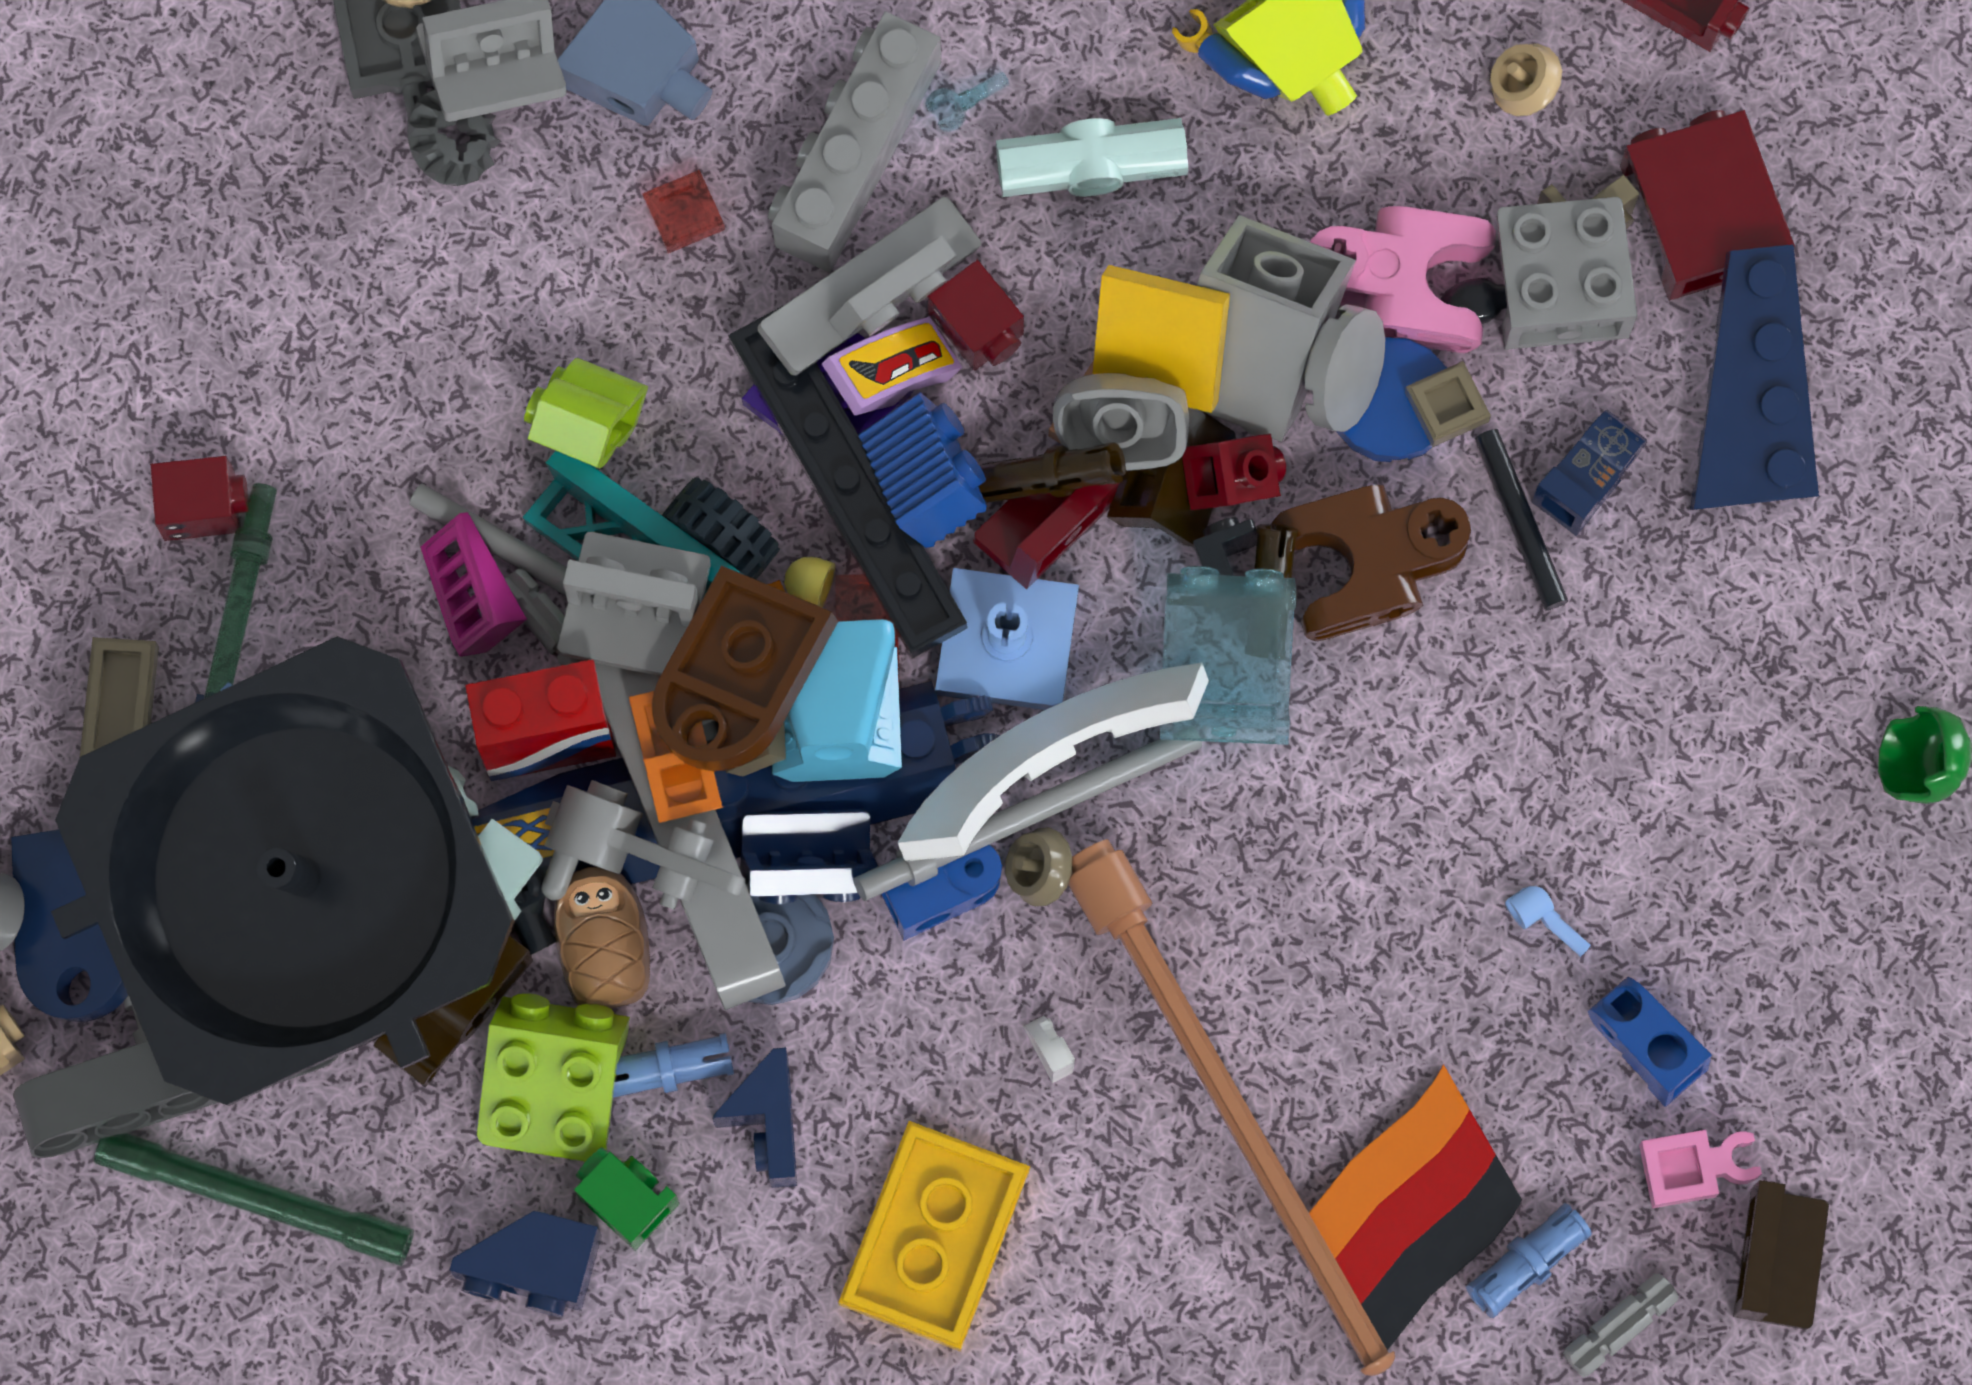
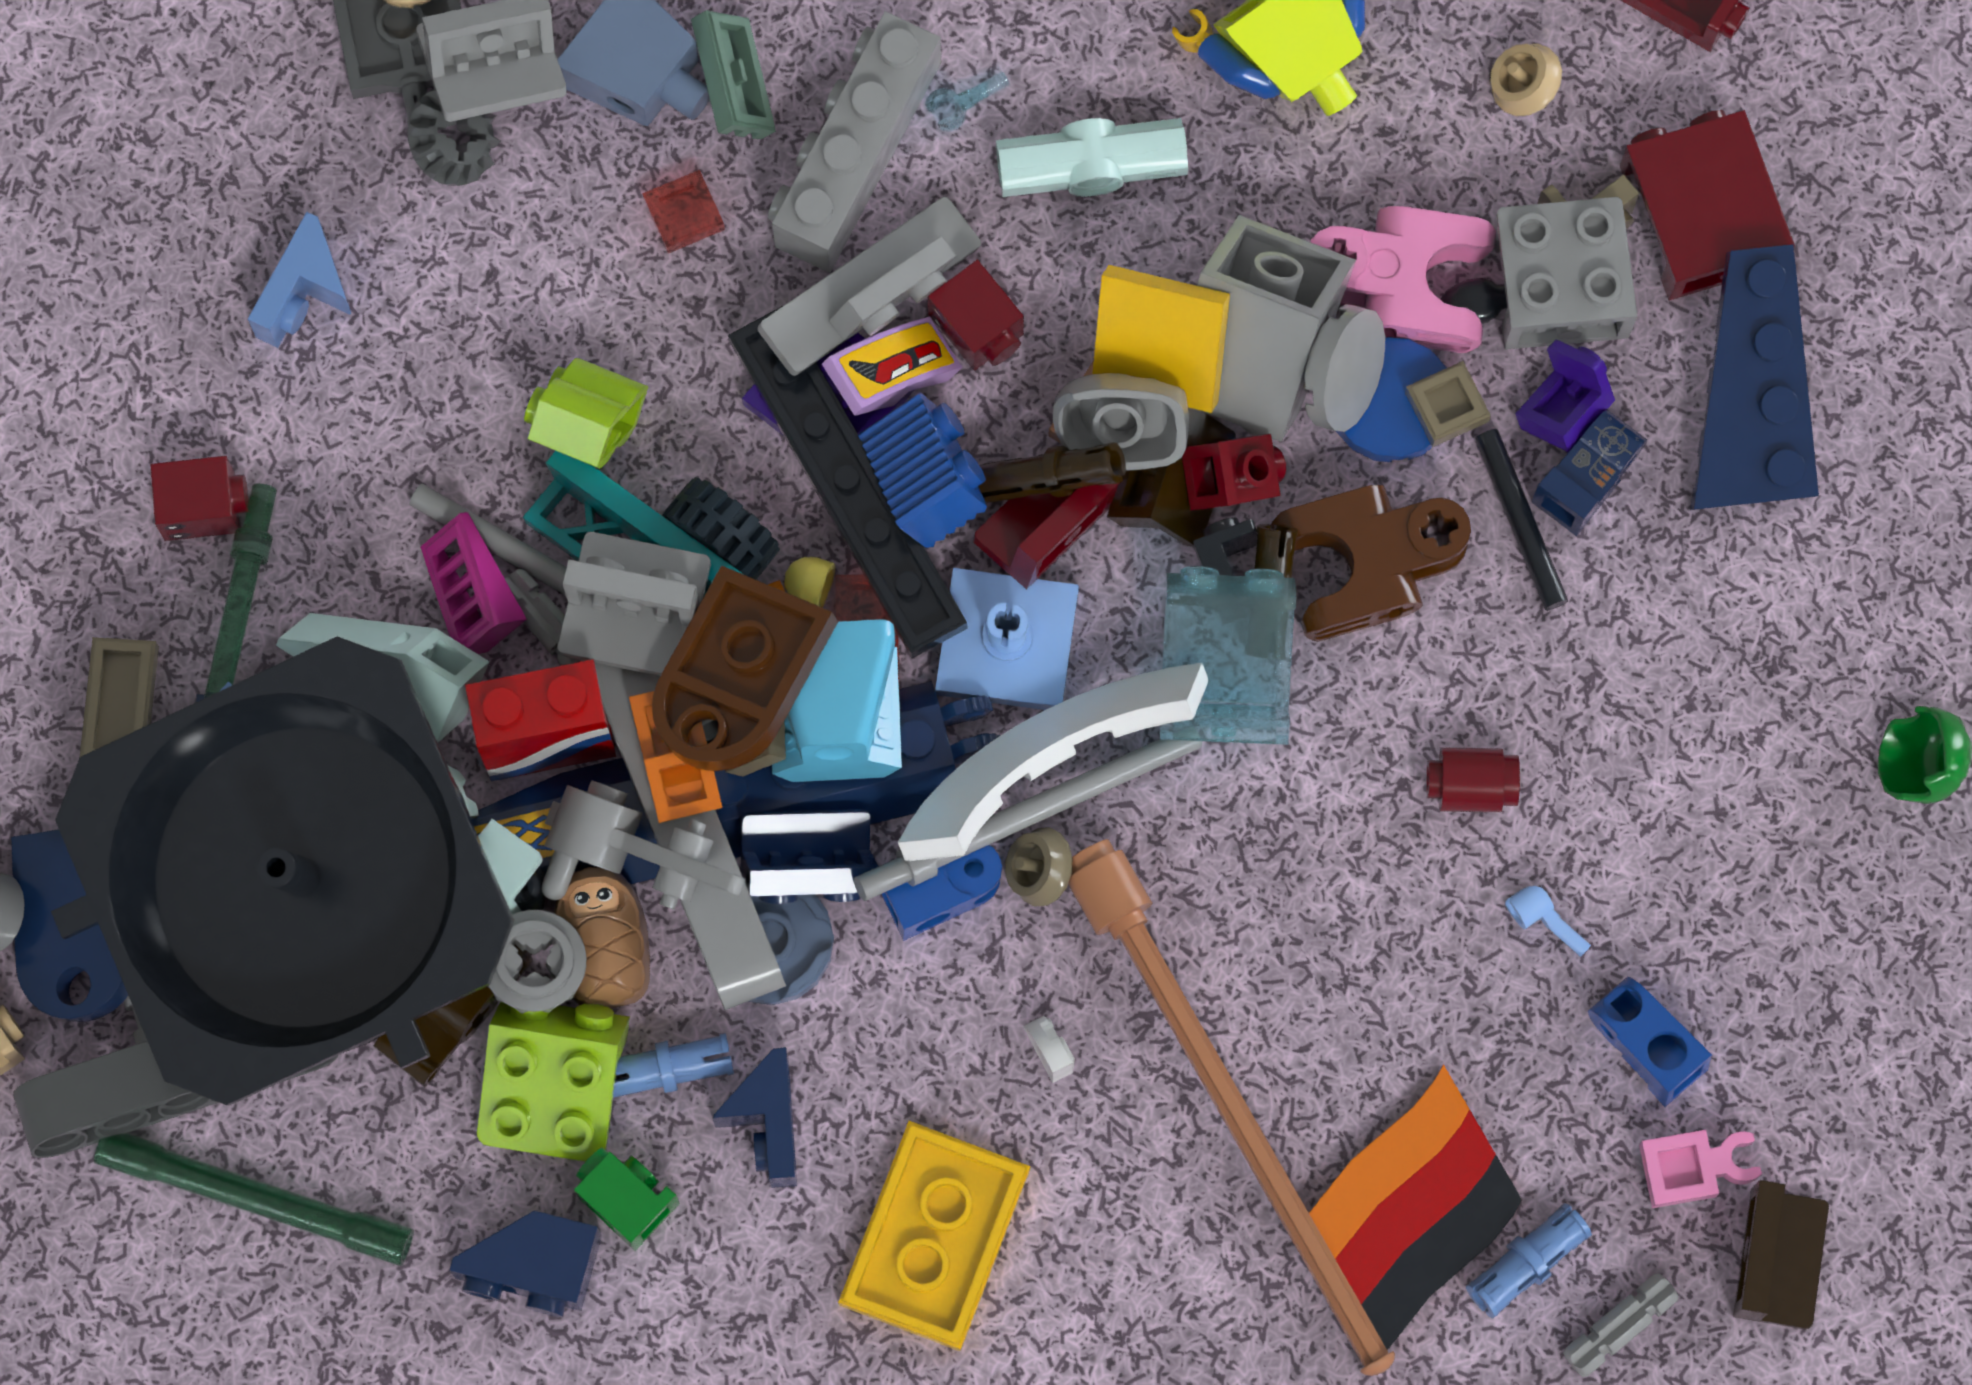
(302, 271): none -> medium blue slope
(432, 659): none -> light aqua slope
(566, 963): none -> light grey gear
(733, 74): none -> sand green tile
(1473, 779): none -> dark red brick
(1568, 397): none -> dark purple bracket

